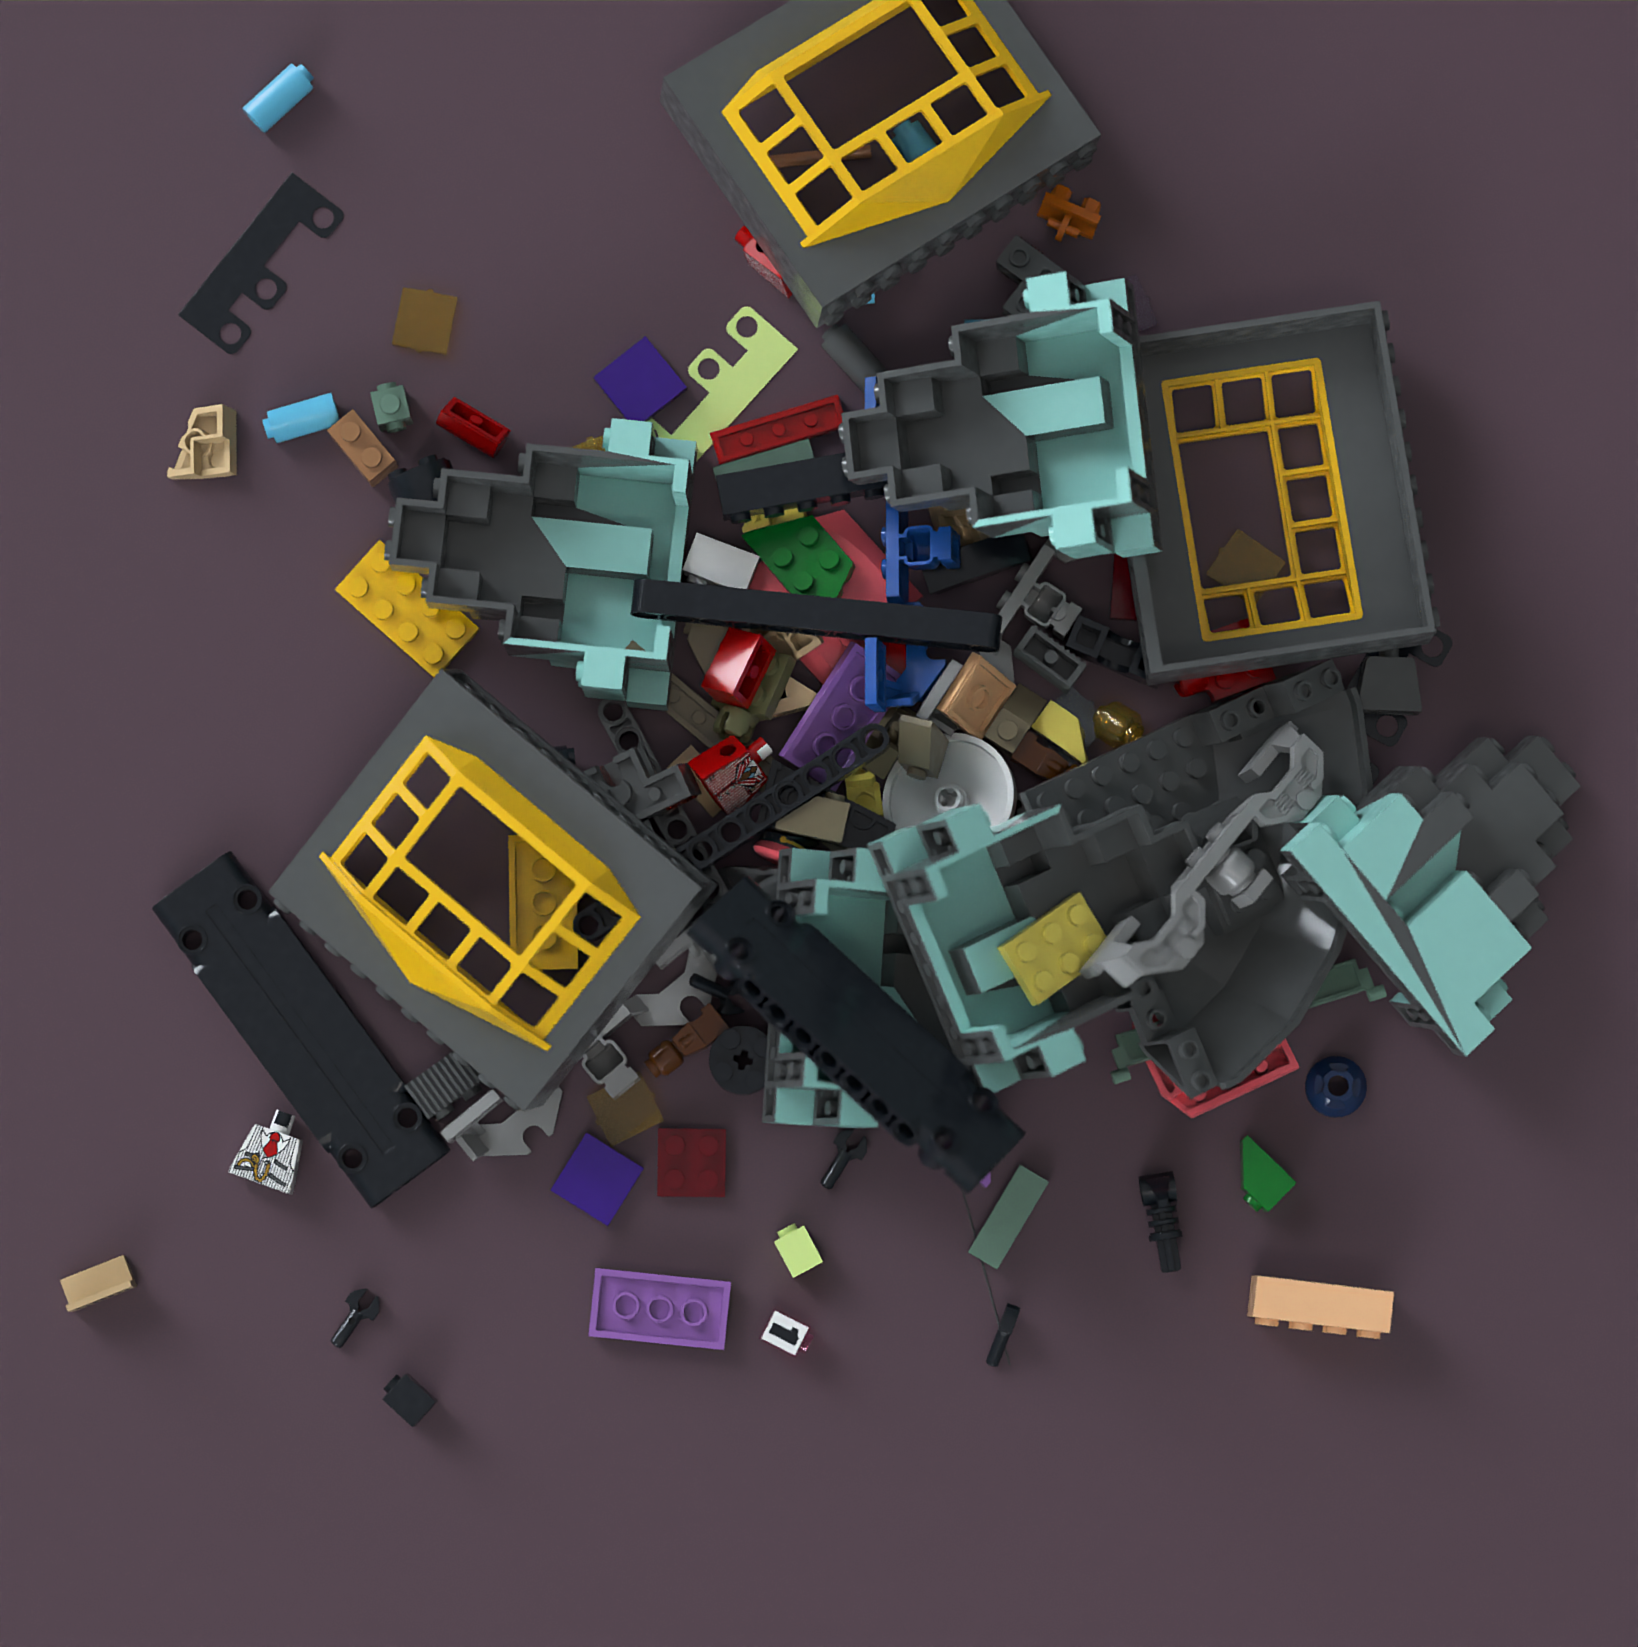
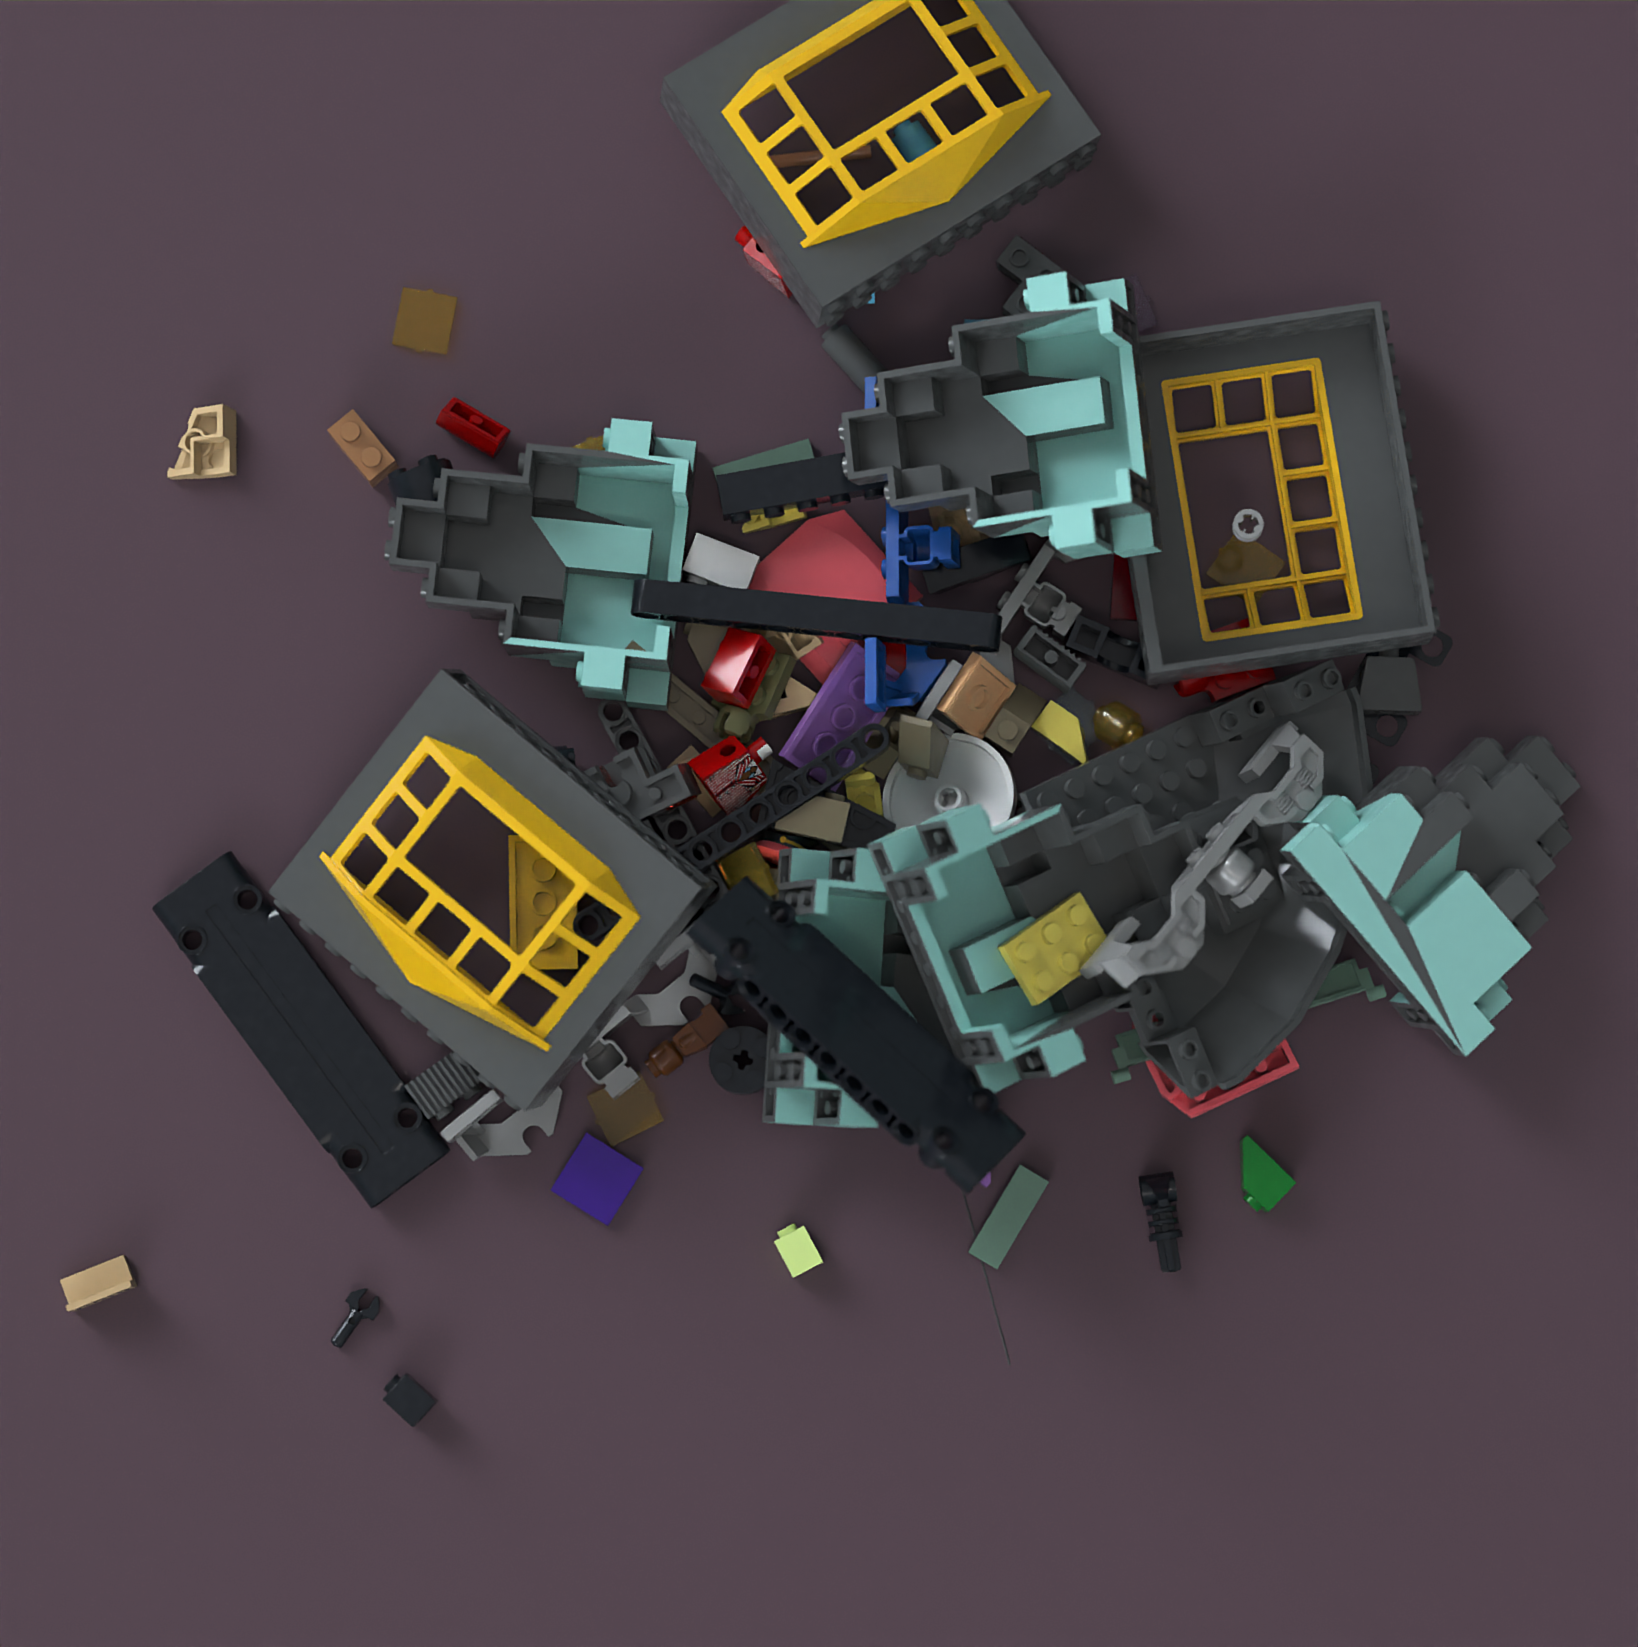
(246, 259): black piece -> none
(270, 1155): torso -> none
(279, 96): medium azure brick -> none
(301, 418): medium azure brick -> none
(391, 407): sand green brick -> none
(395, 607): yellow plate -> none
(640, 382): dark purple tile -> none
(659, 1309): medium lavender plate -> none
(691, 1162): dark red plate -> none
(733, 385): yellowish green piece -> none
(747, 862): none -> clear yellow piece
(777, 429): red tile -> none
(786, 1333): brick -> none
(802, 557): green wing -> none
(843, 1158): black bar -> none
(1003, 1333): black bar -> none
(1039, 760): reddish brown piece -> none
(1069, 217): orange hips -> none
(1257, 530): none -> light grey bush
(1317, 1086): dark blue piece -> none
(1320, 1304): light nougat brick -> none

